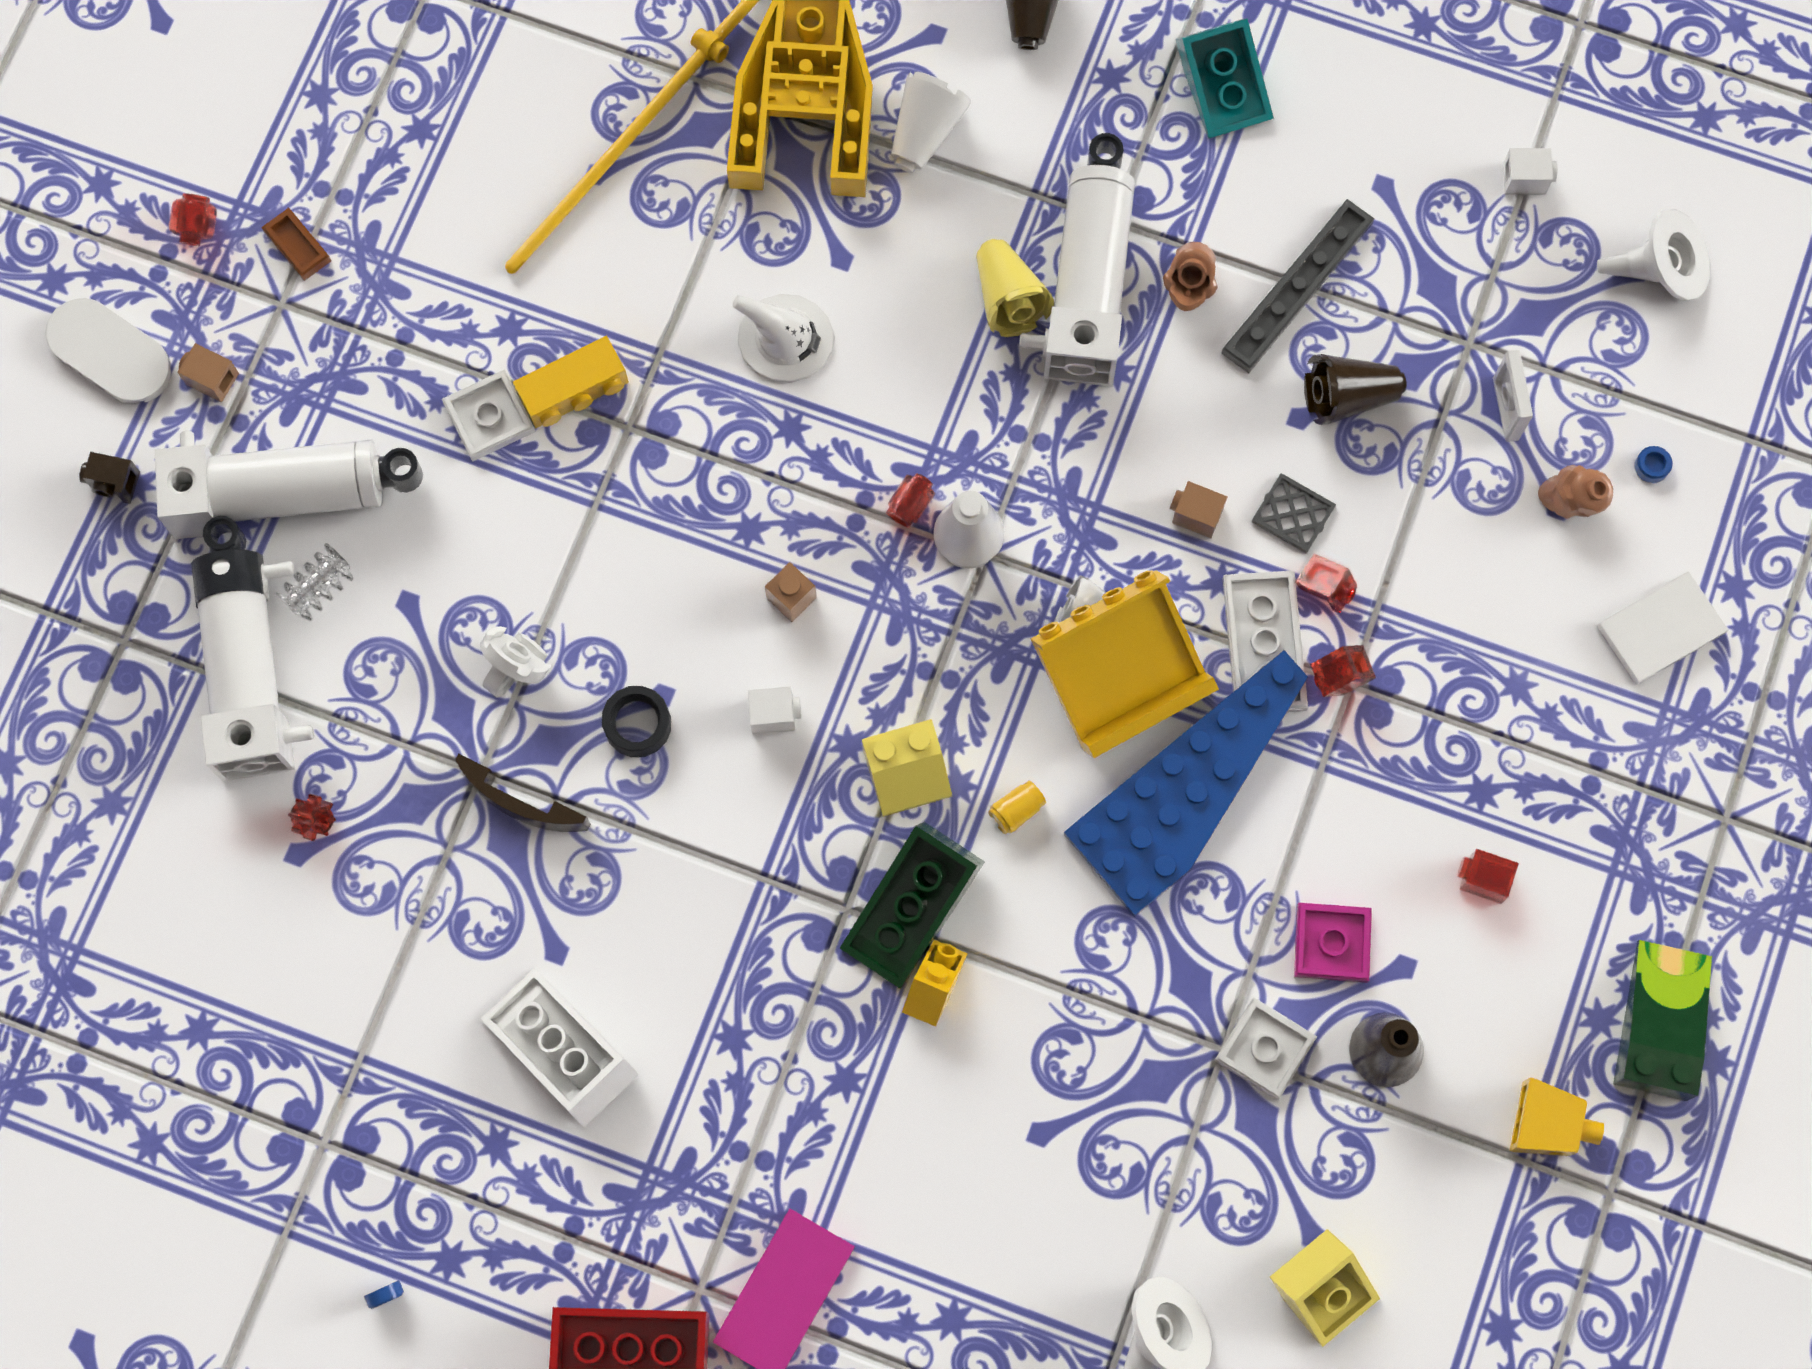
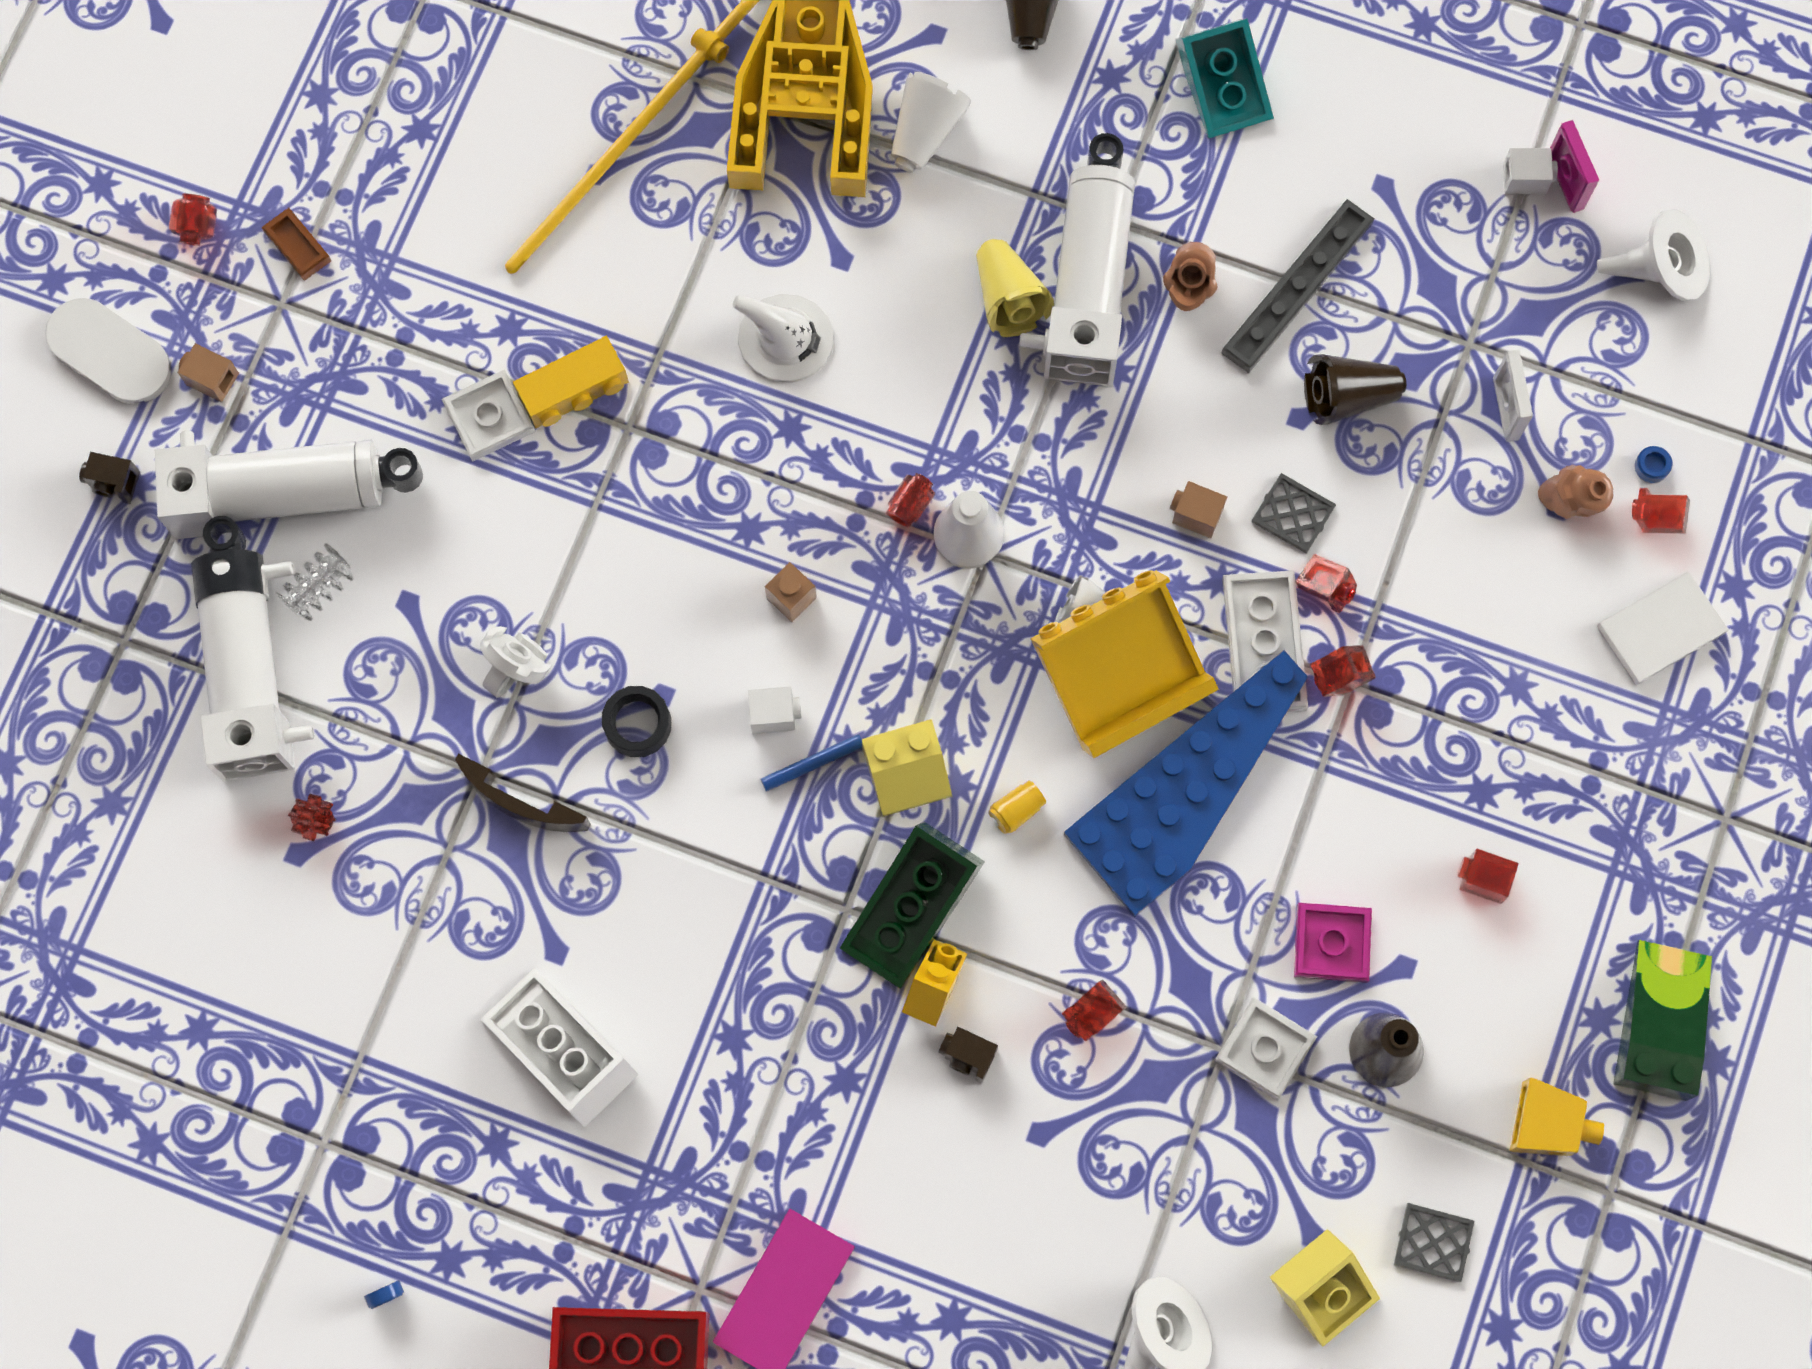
(812, 762): none -> blue bar
(968, 1053): none -> dark brown brick
(1093, 1011): none -> clear red bracket
(1462, 1250): none -> dark grey window
(1575, 169): none -> dark pink tile
(1661, 512): none -> clear red bracket

